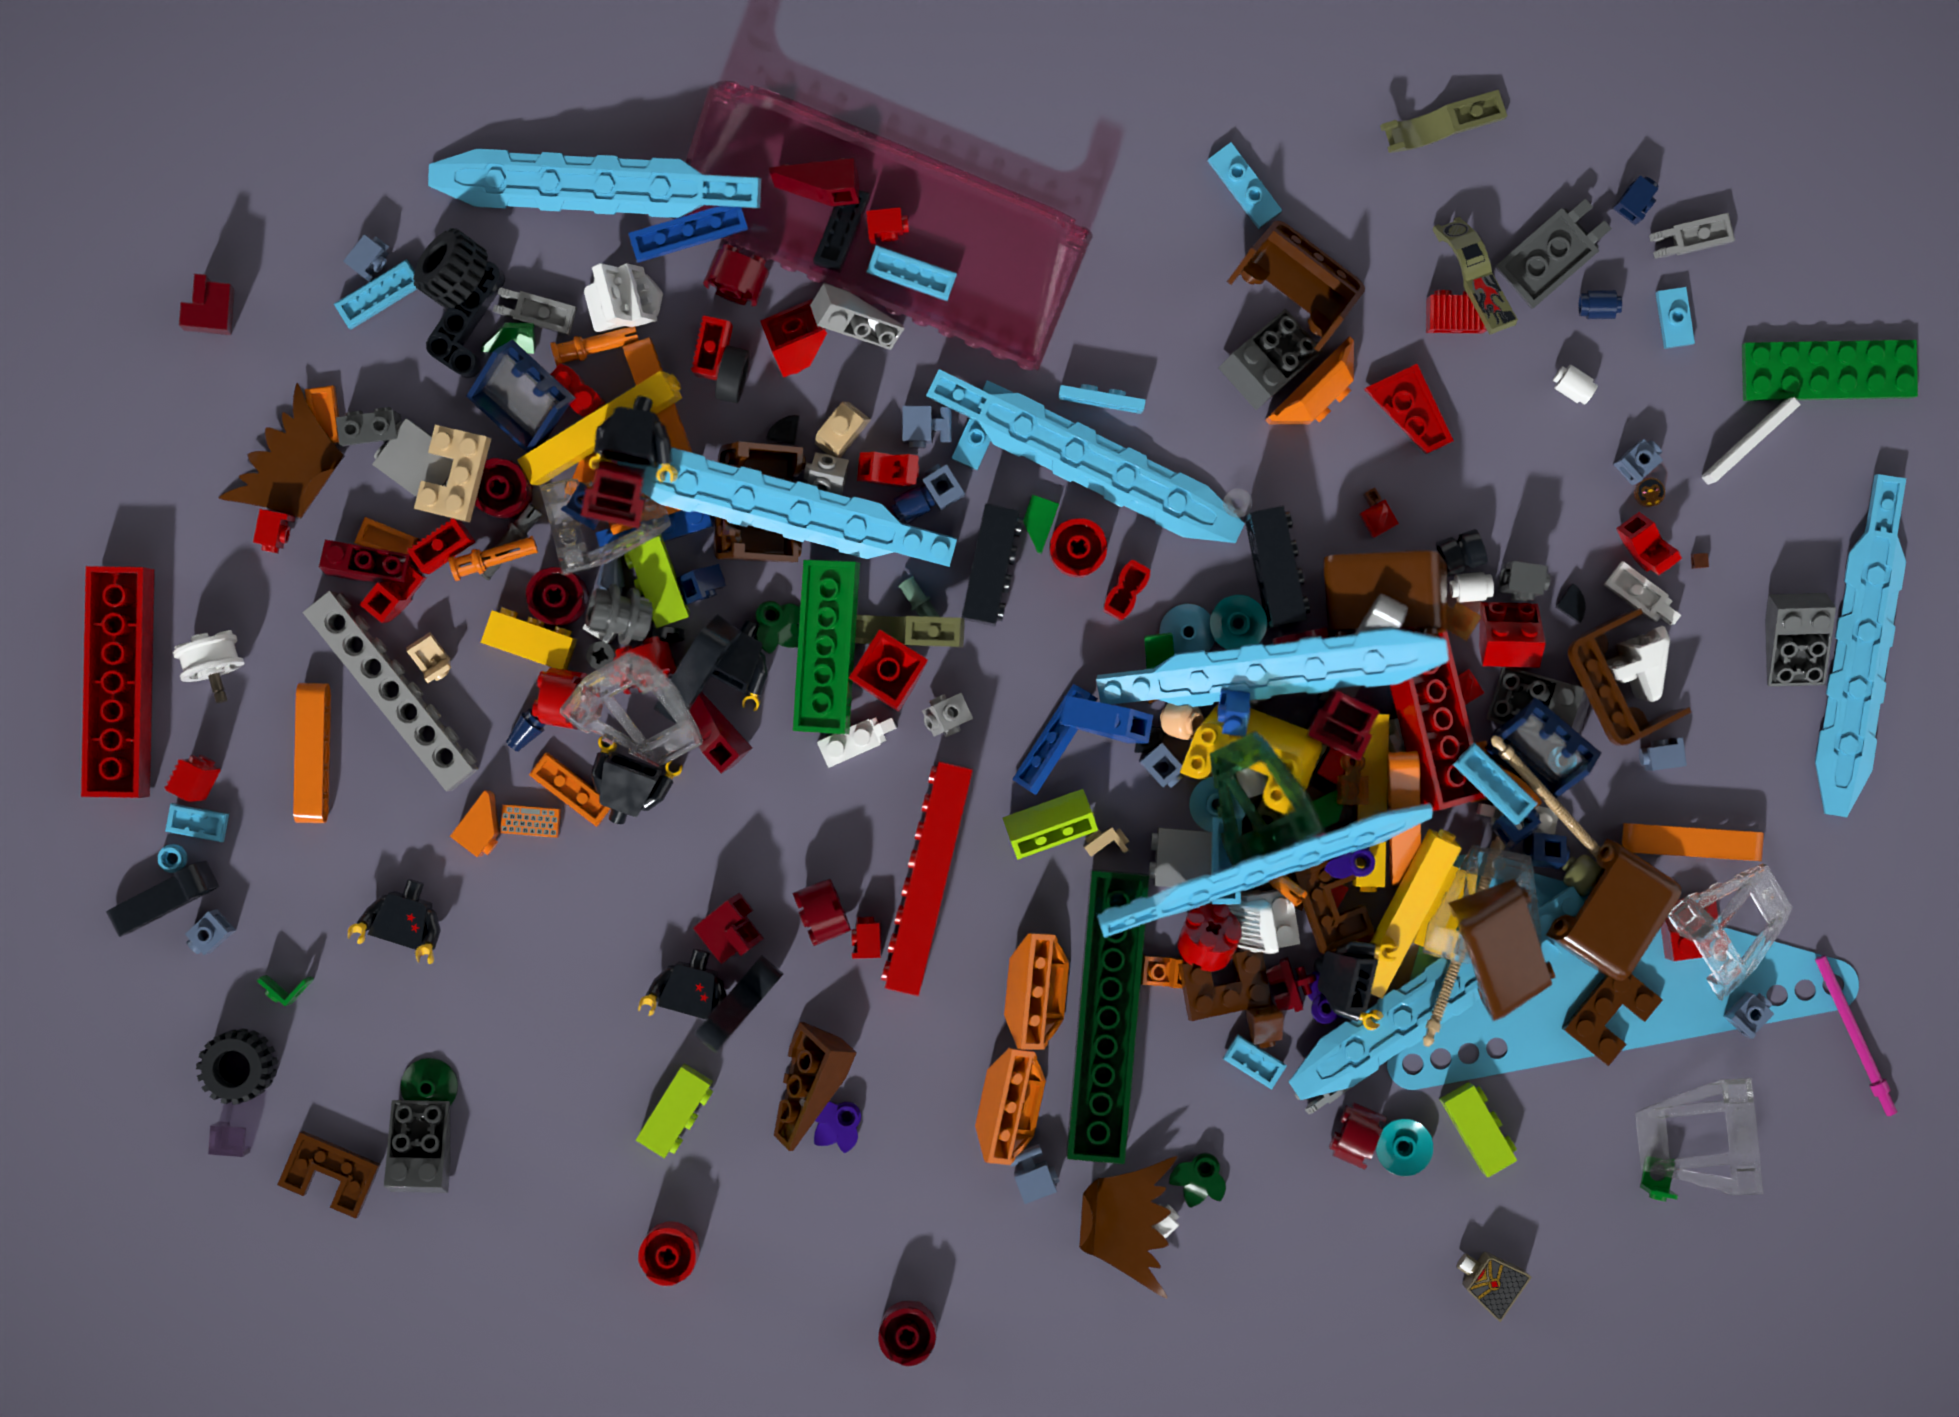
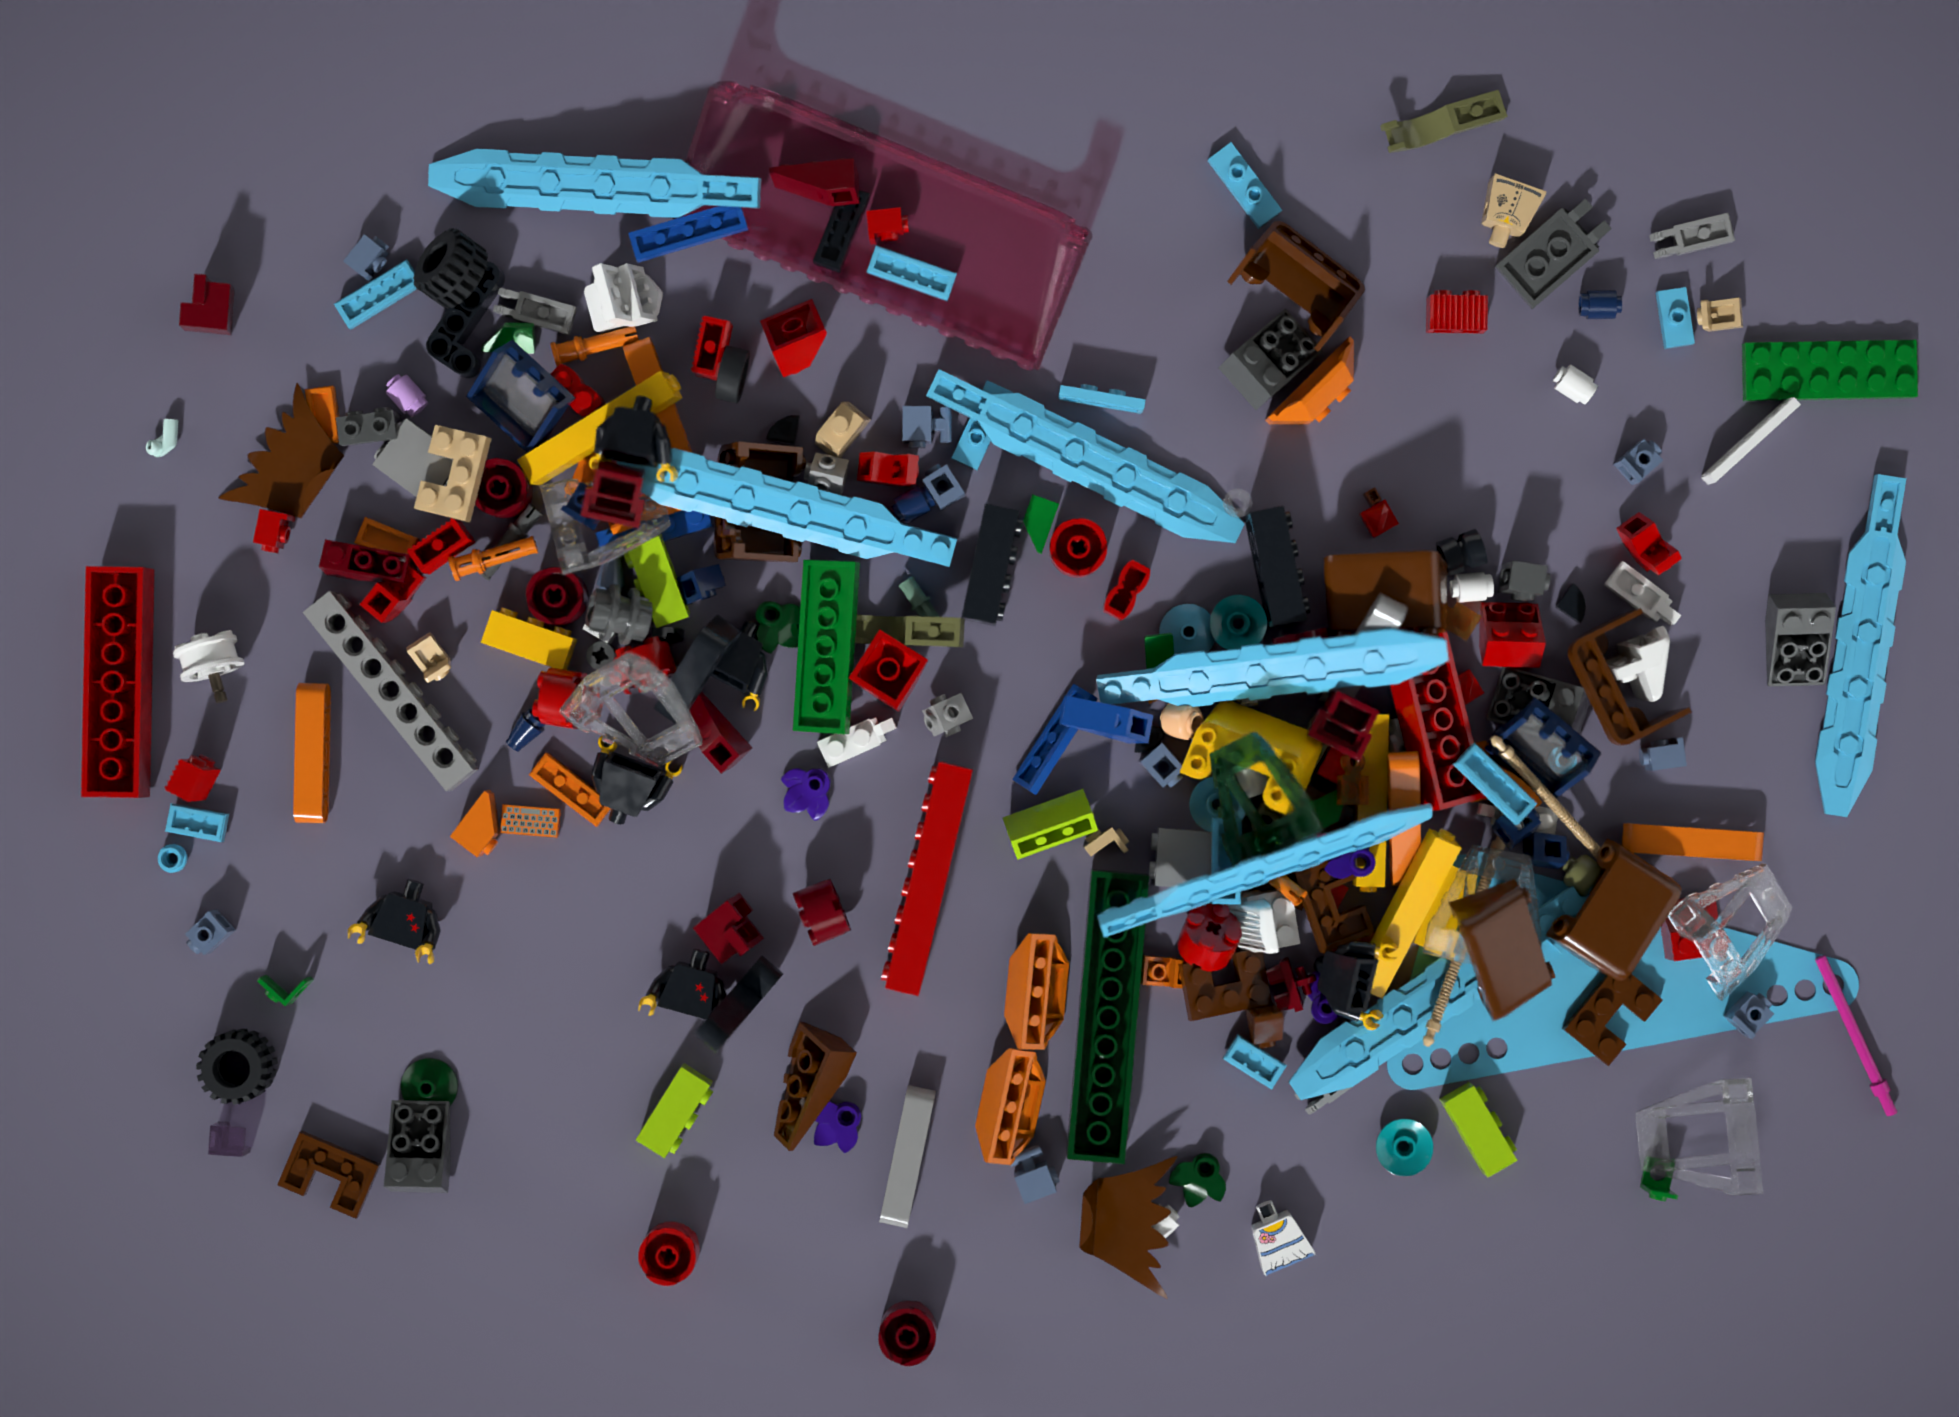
(163, 898): black beam -> none
(165, 442): none -> light aqua arm
(406, 395): none -> lavender brick
(737, 276): dark red brick -> none
(804, 795): none -> dark purple plate
(853, 317): light grey slope -> none
(867, 938): red brick -> none
(907, 1156): none -> light grey beam
(1234, 711): blue brick -> none
(1278, 1239): none -> white torso
(1358, 1135): dark red brick -> none
(1412, 407): red wing -> none
(1477, 275): olive piece -> none
(1493, 1282): torso -> none
(1509, 208): none -> tan torso
(1637, 199): dark blue brick -> none
(1649, 492): clear orange tile -> none
(1699, 560): copper piece -> none
(1720, 314): none -> tan bracket

